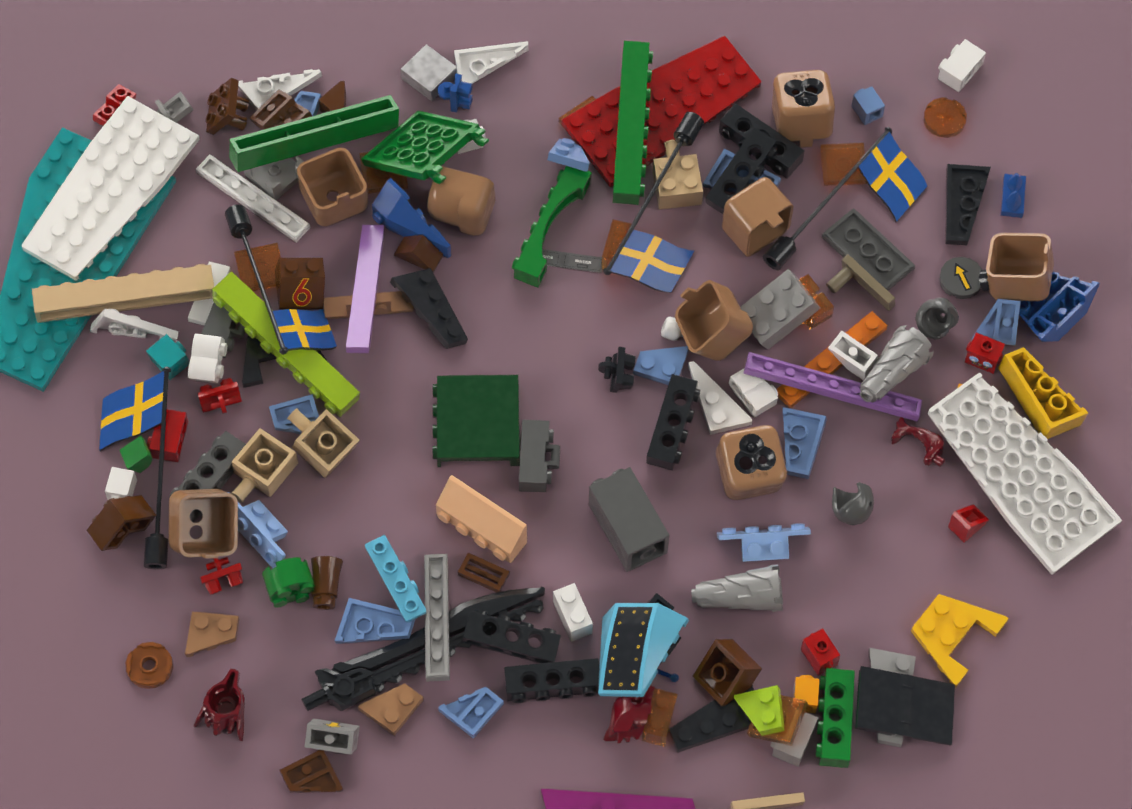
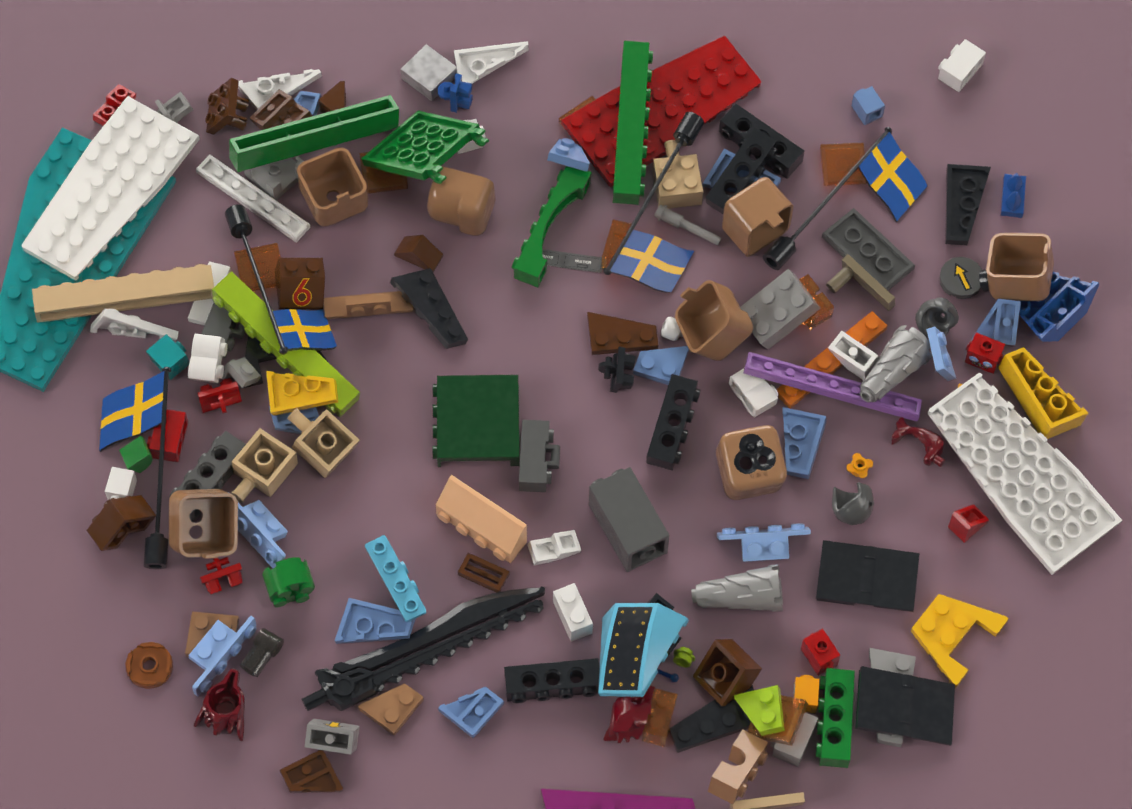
(216, 649): none -> light blue bracket
(241, 371): none -> light grey bracket
(264, 647): none -> clear smoke piece
(300, 392): none -> yellow wing
(326, 577): reddish brown plant -> none
(365, 289): tile -> none
(398, 216): blue wedge -> none
(437, 618): light grey tile -> none
(498, 642): black brick -> none
(554, 548): none -> white slope
(610, 332): none -> reddish brown wing
(678, 220): none -> light grey pin
(683, 657): none -> lime plate
(717, 406): white wing -> none
(731, 780): none -> medium nougat arch
(803, 106): medium nougat piece -> none
(860, 472): none -> light orange plate
(867, 576): none -> black piece
(940, 354): none -> light blue wing
(945, 117): clear orange tile -> none

